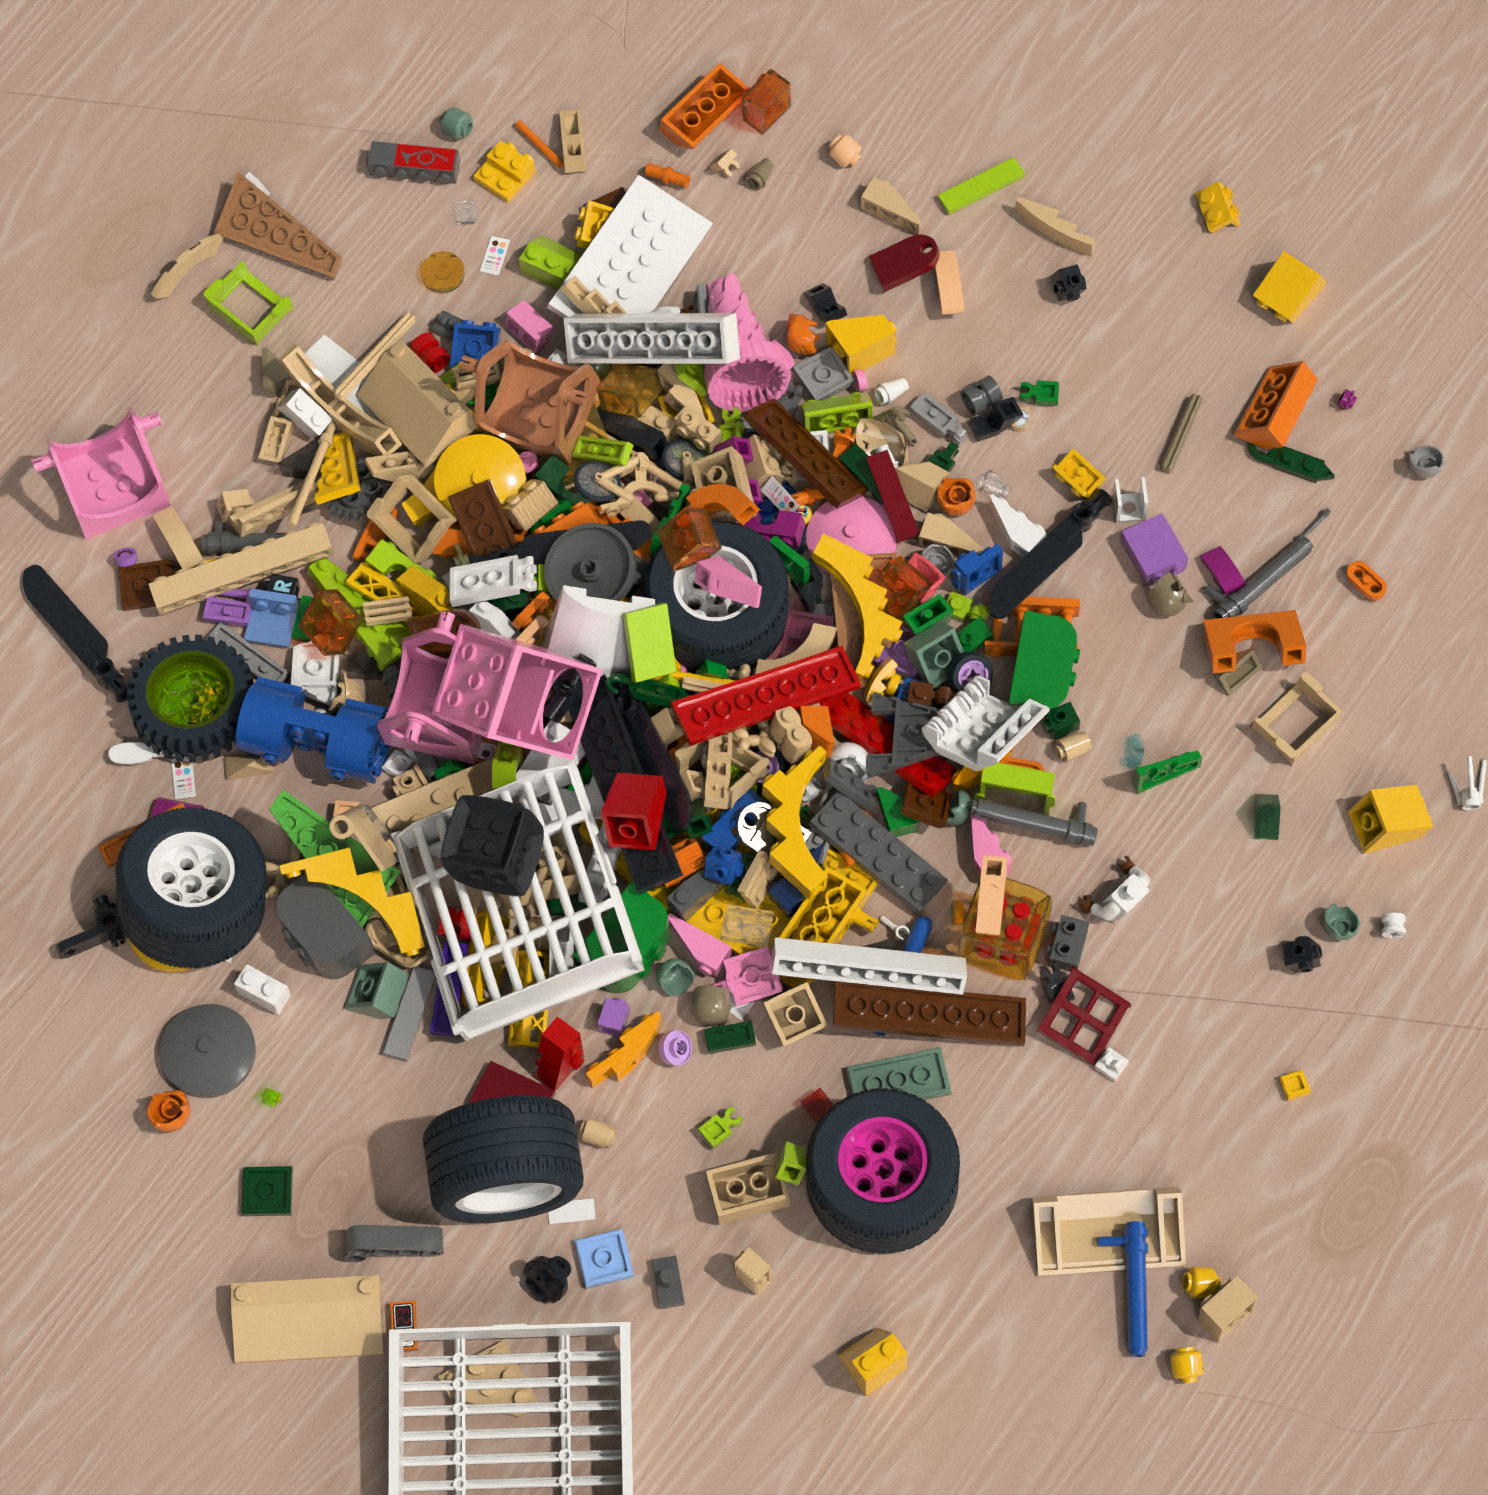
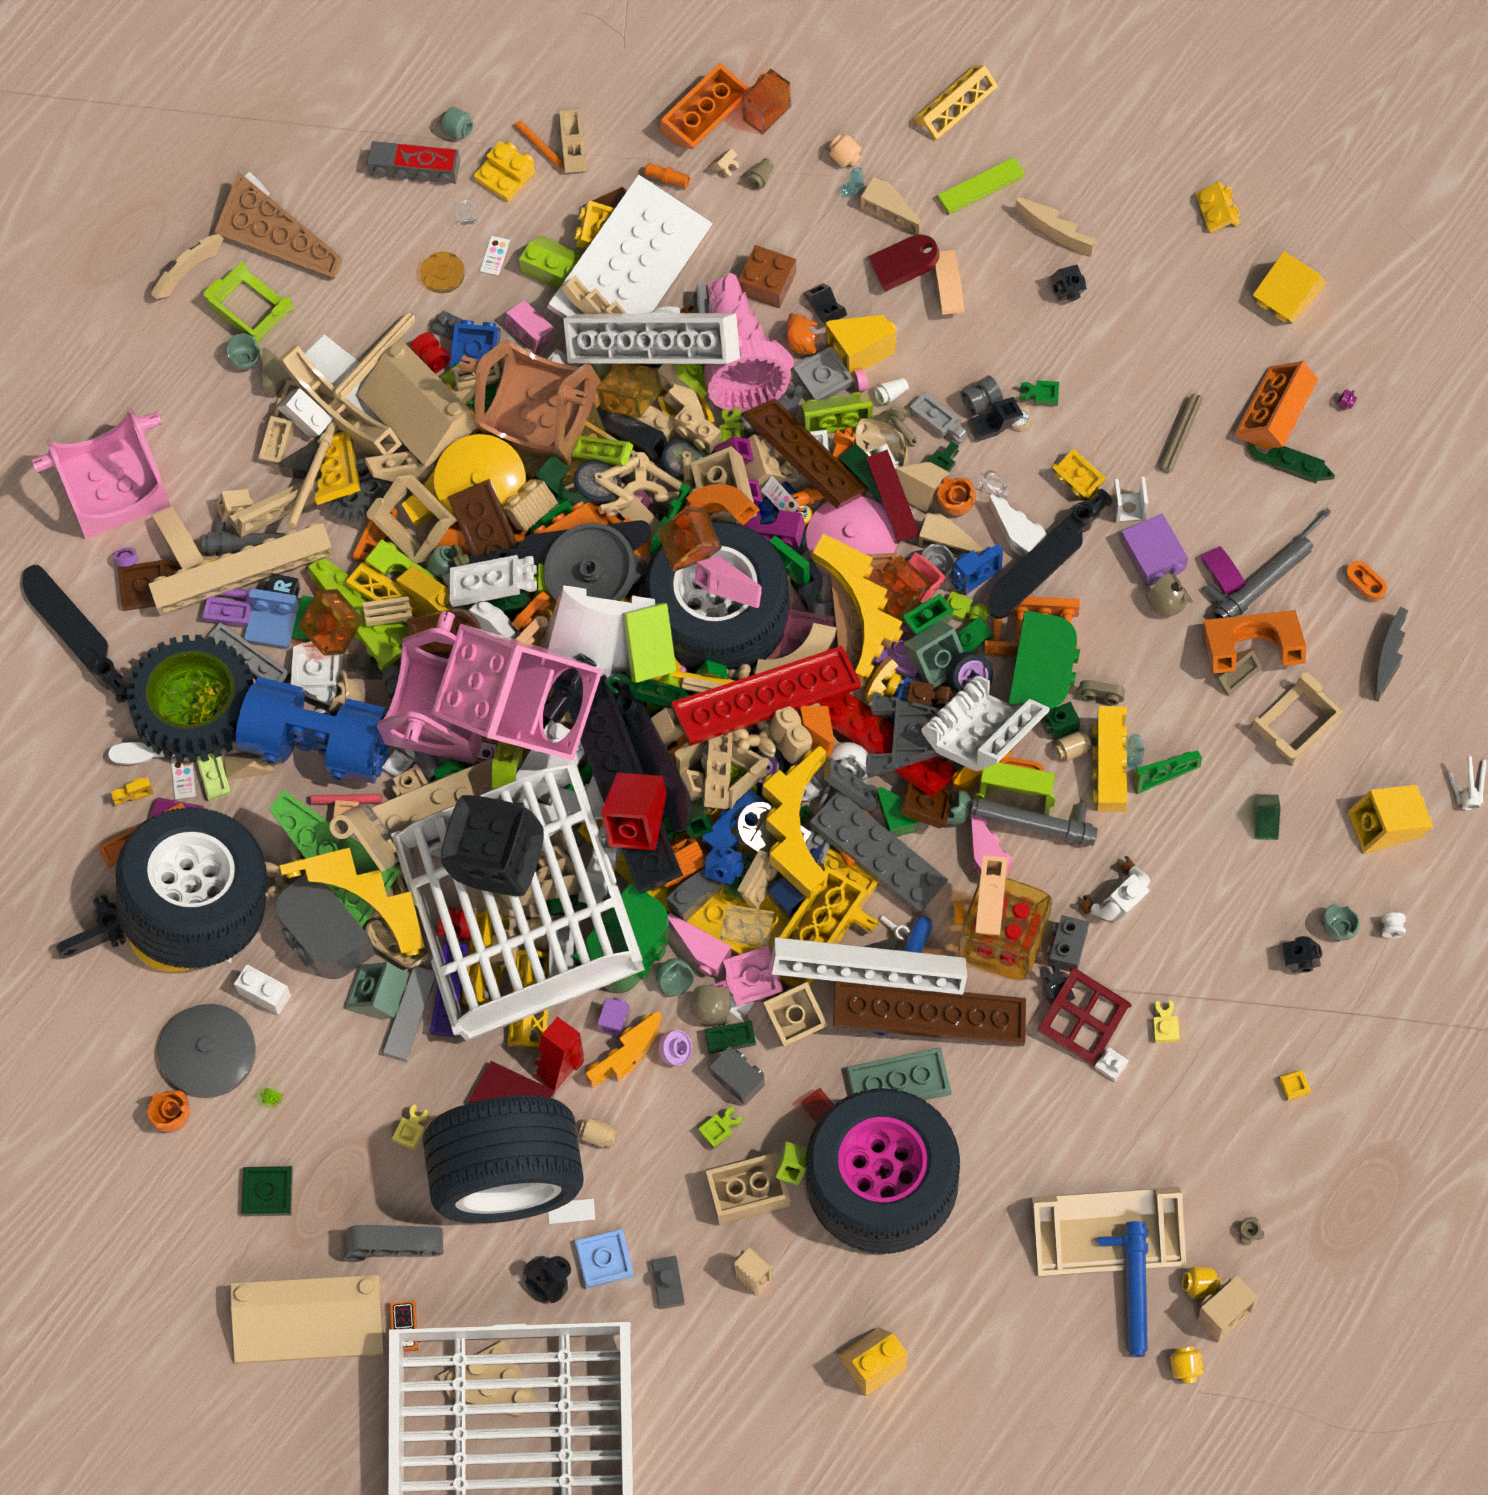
(135, 790): none -> yellow plate
(213, 777): none -> yellowish green tile
(243, 351): none -> sand green hair
(361, 798): none -> coral bar
(410, 1131): none -> light yellow plate
(441, 561): none -> sand green head
(530, 462): bright pink tile -> none
(737, 1075): none -> dark grey brick
(767, 276): none -> dark orange brick
(856, 185): none -> clear light blue arm
(952, 94): none -> yellow fence
(1106, 692): none -> dark tan plate
(1110, 759): none -> yellow wedge
(1165, 1027): none -> light yellow plate
(1251, 1223): none -> dark tan plate
(1389, 658): none -> dark grey slope
(1427, 461): light grey hair -> none

